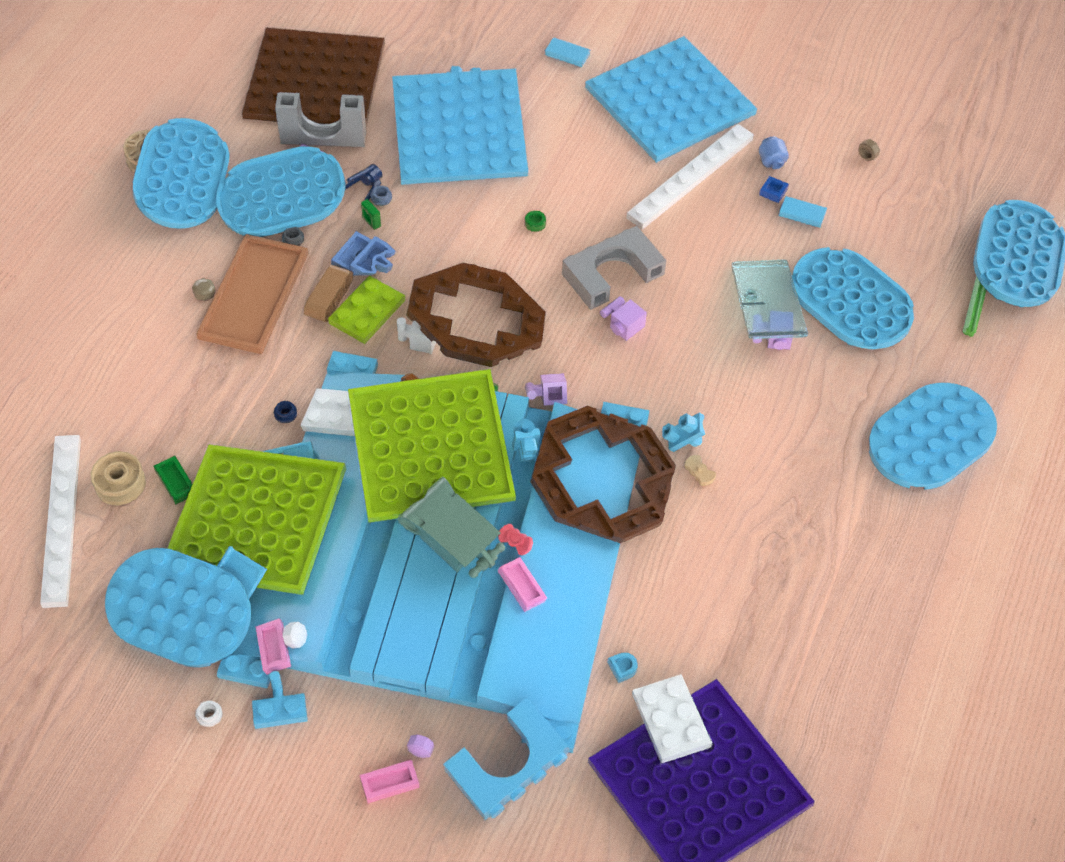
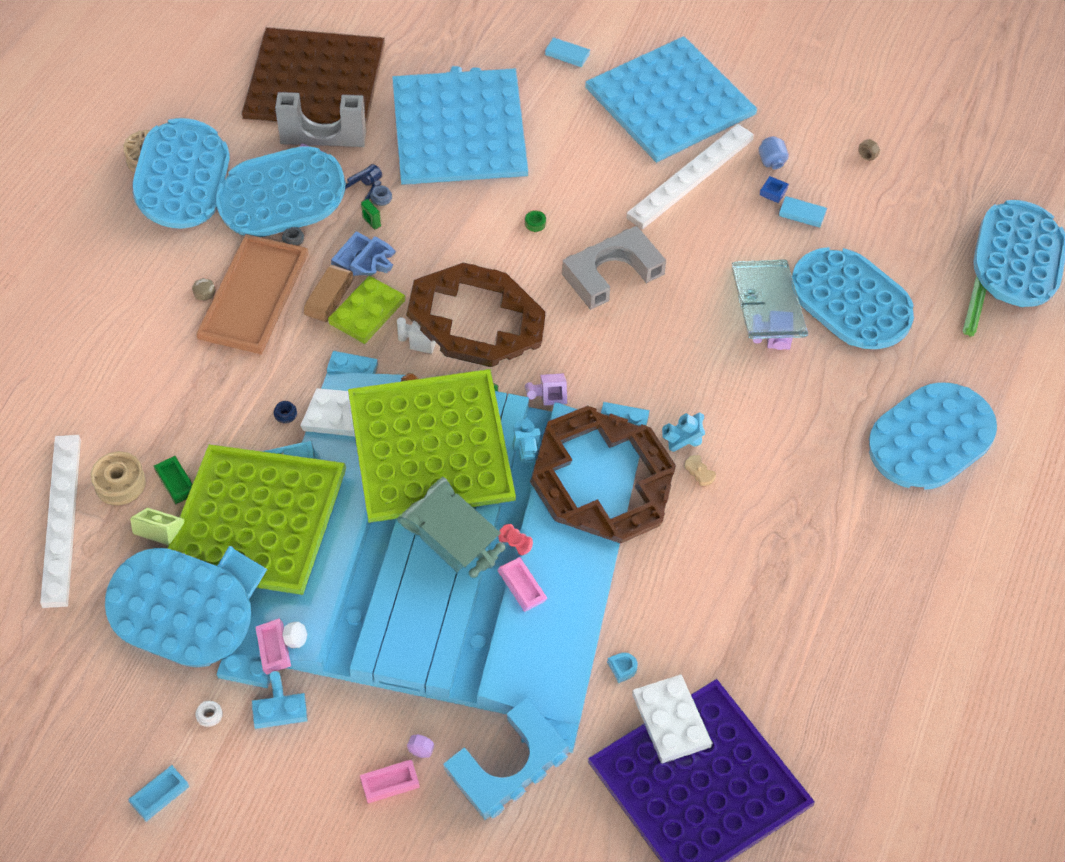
(156, 525): none -> yellowish green slope
(158, 793): none -> medium azure tile
(626, 318): lavender brick -> none

